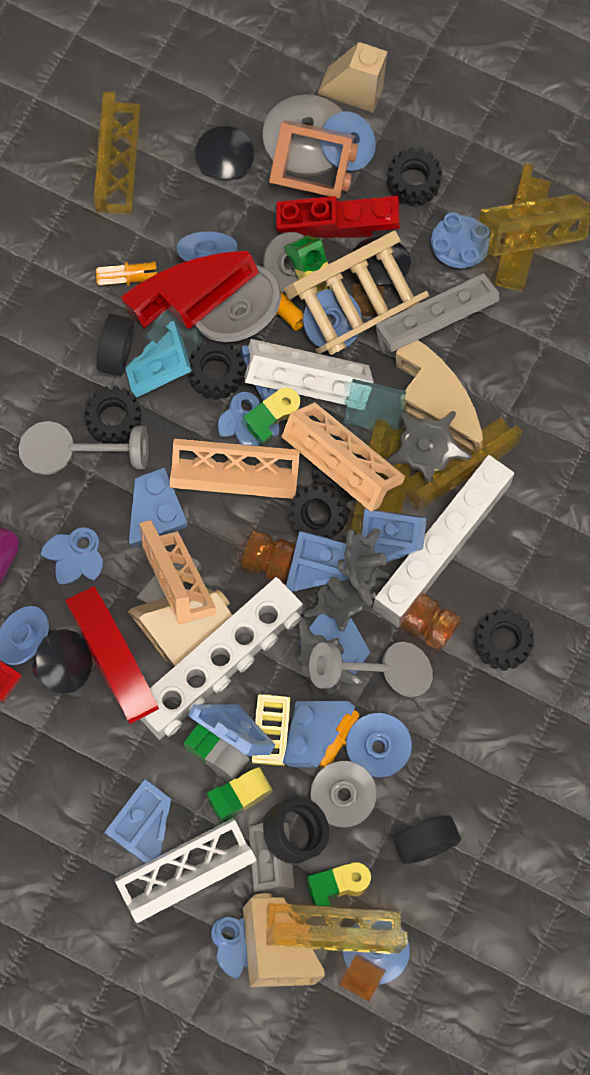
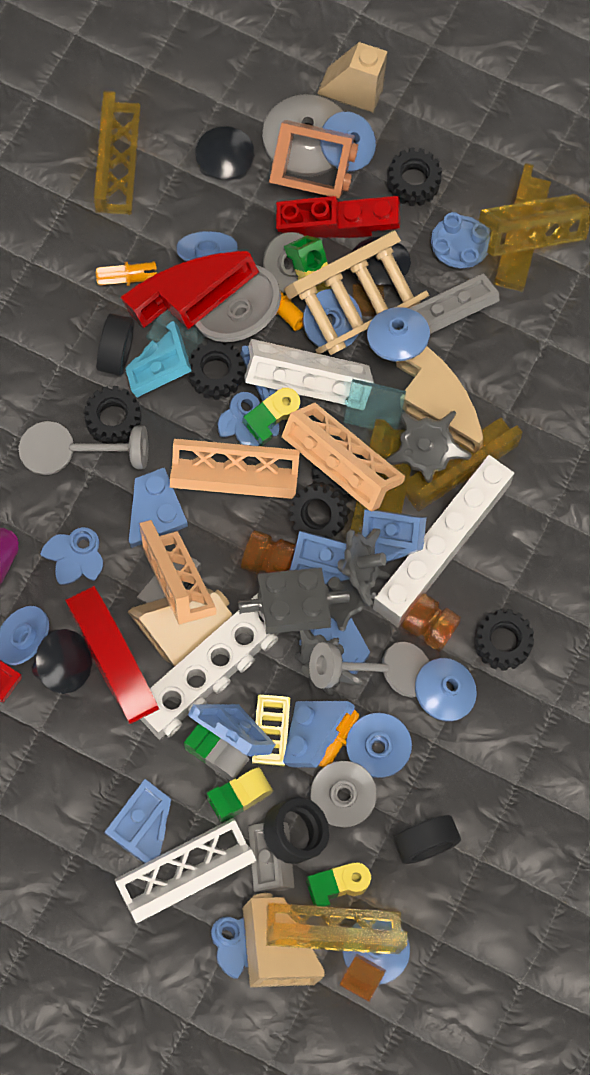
(293, 601): none -> dark grey plate
(402, 343): none -> medium blue dish
(437, 698): none -> medium blue dish

